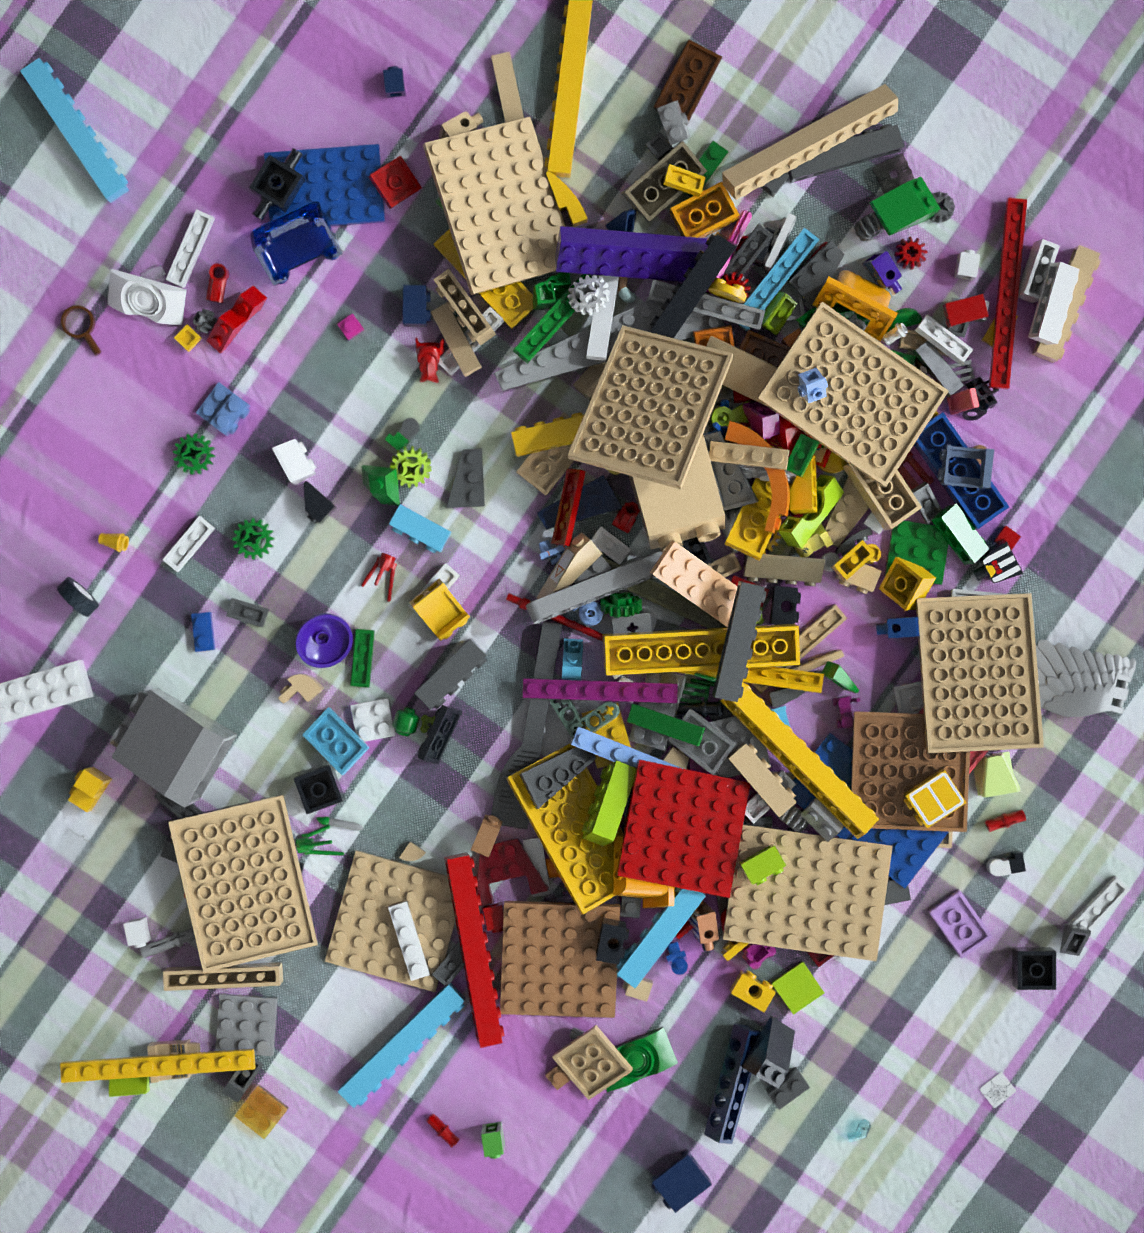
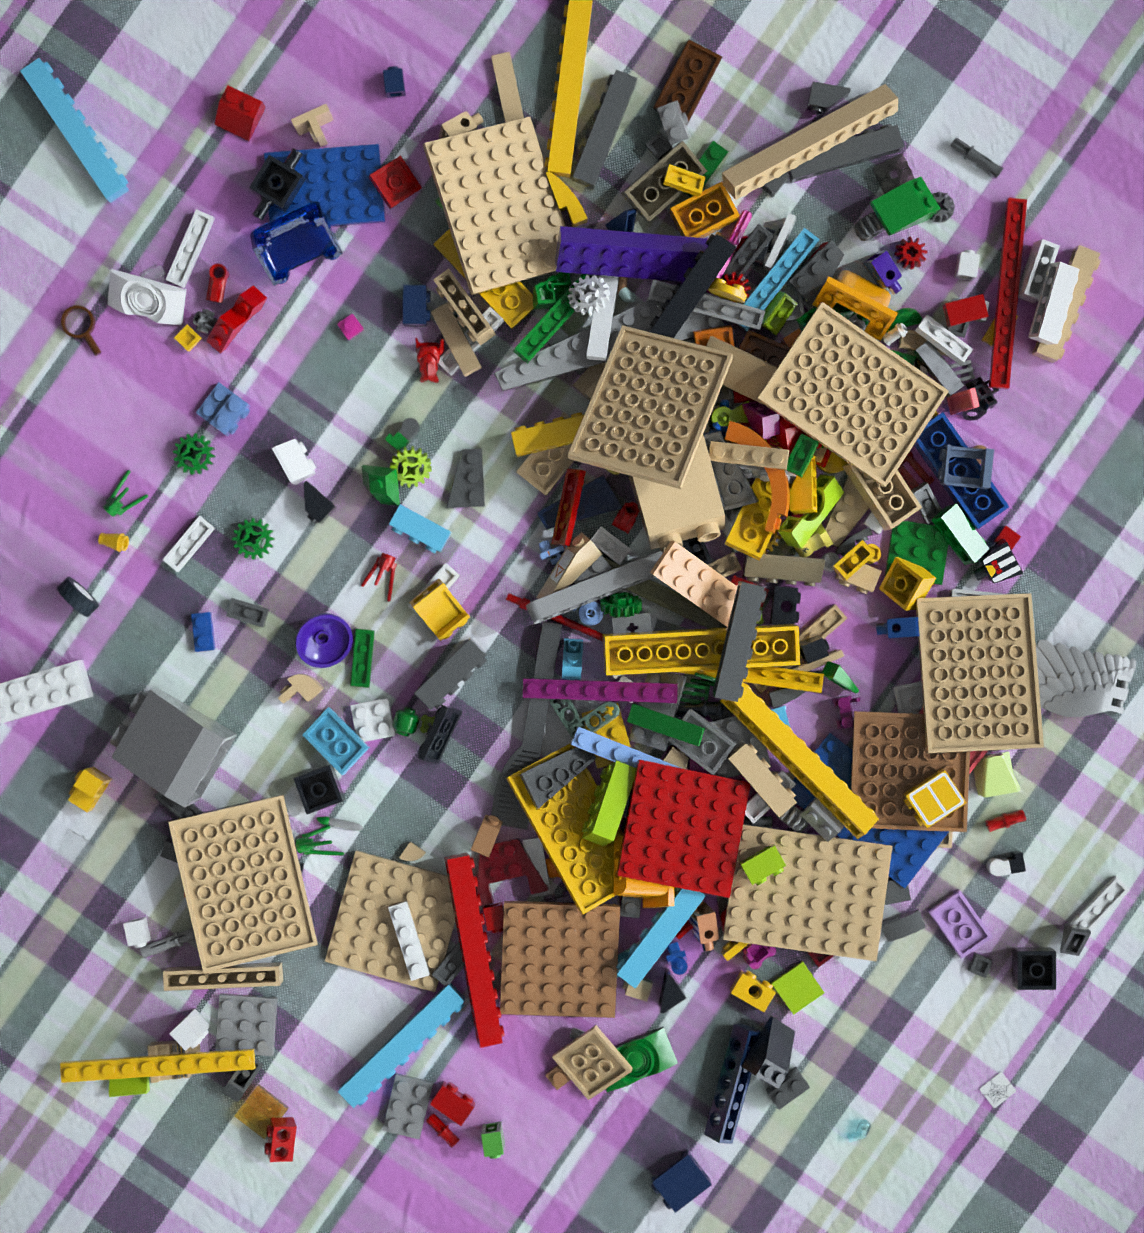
(114, 505): none -> green plant
(190, 1030): none -> white brick
(239, 113): none -> red slope
(282, 1139): none -> red brick
(311, 123): none -> tan bracket
(407, 1106): none -> light grey plate
(453, 1103): none -> red brick
(604, 129): none -> dark grey brick
(611, 929): black brick -> none
(671, 992): none -> black slope
(812, 385): light blue brick -> none
(814, 649): none -> black brick
(825, 96): none -> dark grey slope
(904, 926): none -> dark grey slope
(976, 157): none -> dark grey axle
(980, 965): none -> dark grey tile

